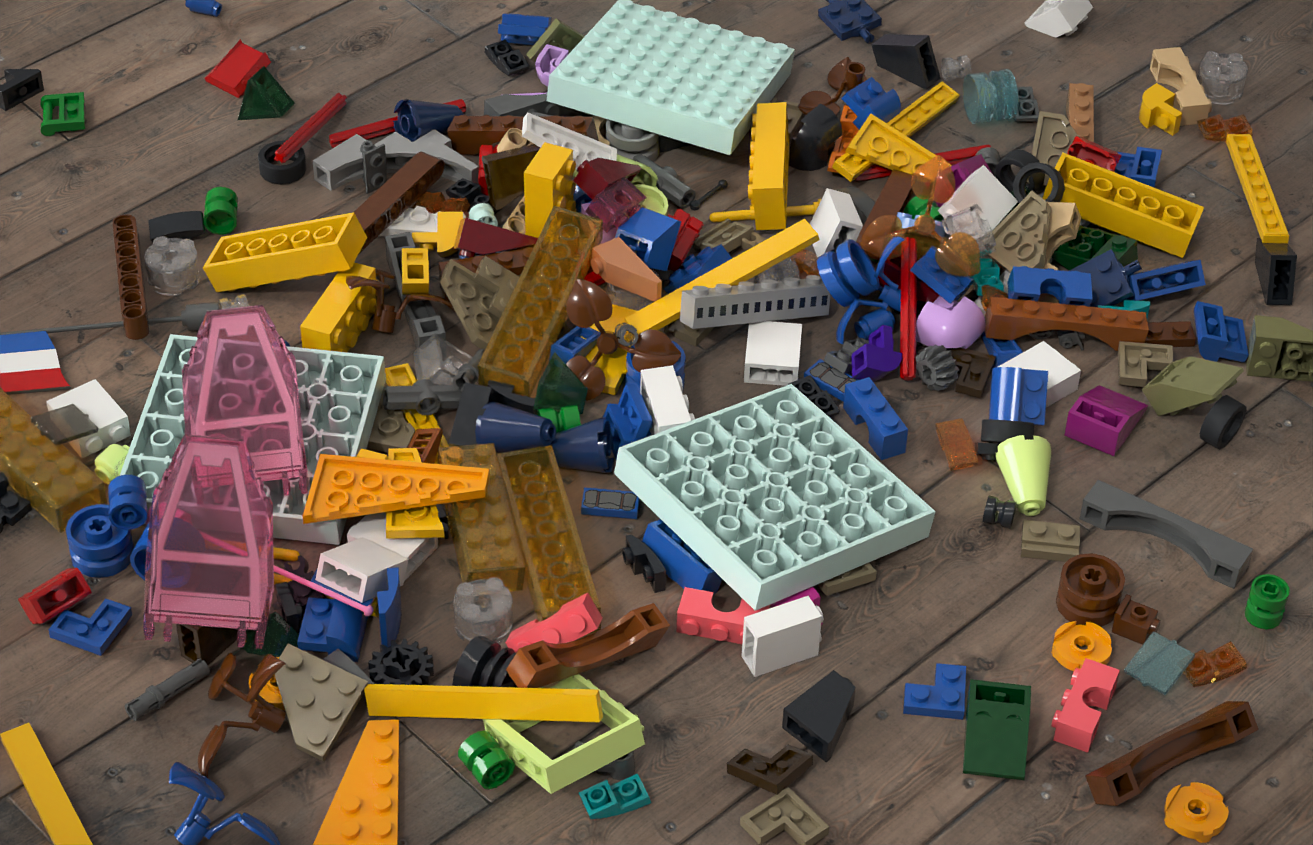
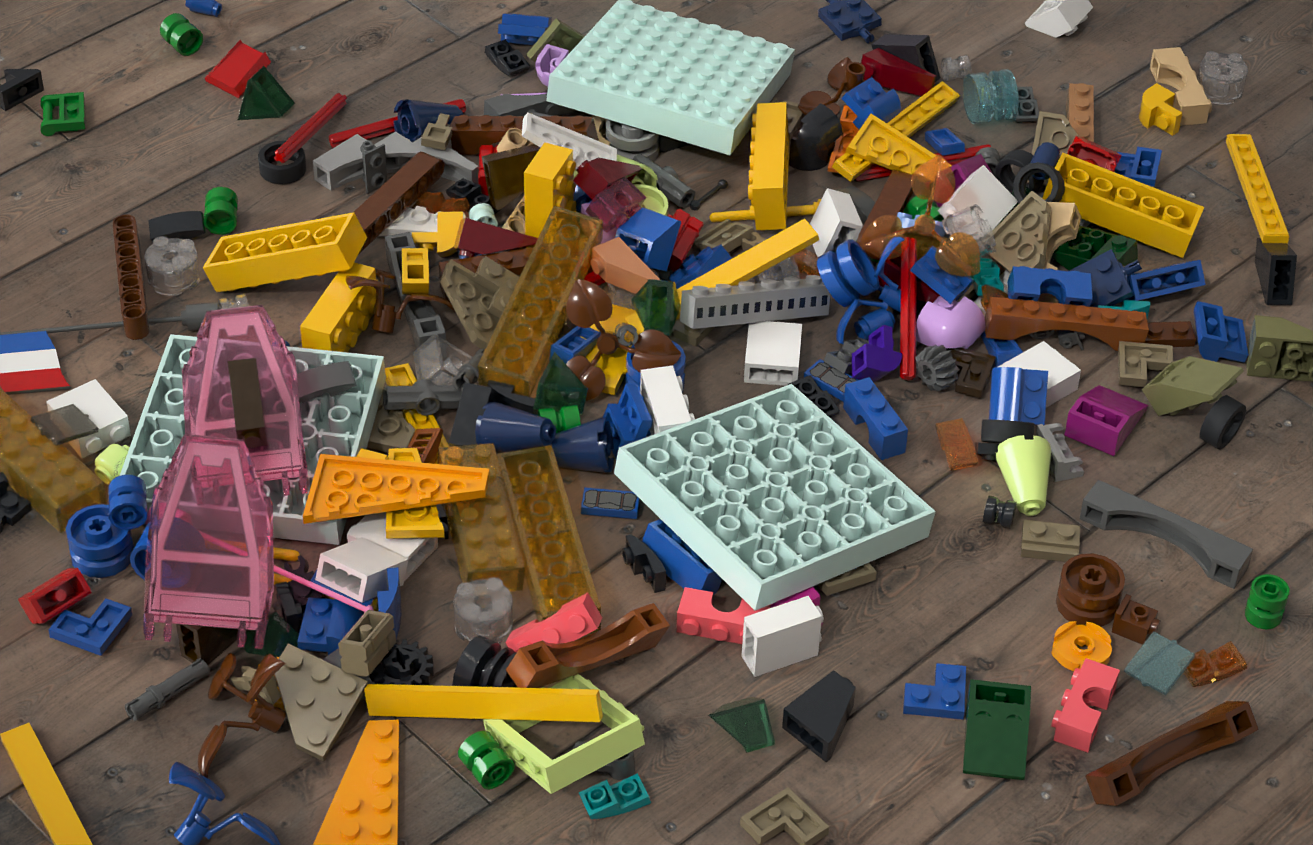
(181, 34): none -> green wheel
(247, 402): none -> dark brown slope
(269, 692): none -> dark tan plate
(327, 378): none -> dark grey slope
(367, 643): none -> dark tan brick
(438, 134): none -> dark tan plate
(657, 305): none -> clear green slope
(746, 722): none -> clear green slope
(771, 773): dark brown plate -> none
(896, 73): none -> dark red slope
(944, 141): none -> blue tile
(1048, 154): none -> dark blue brick
(1062, 463): none -> light grey hinge
(1195, 826): light orange plate -> none
(1217, 129): clear orange slope -> none

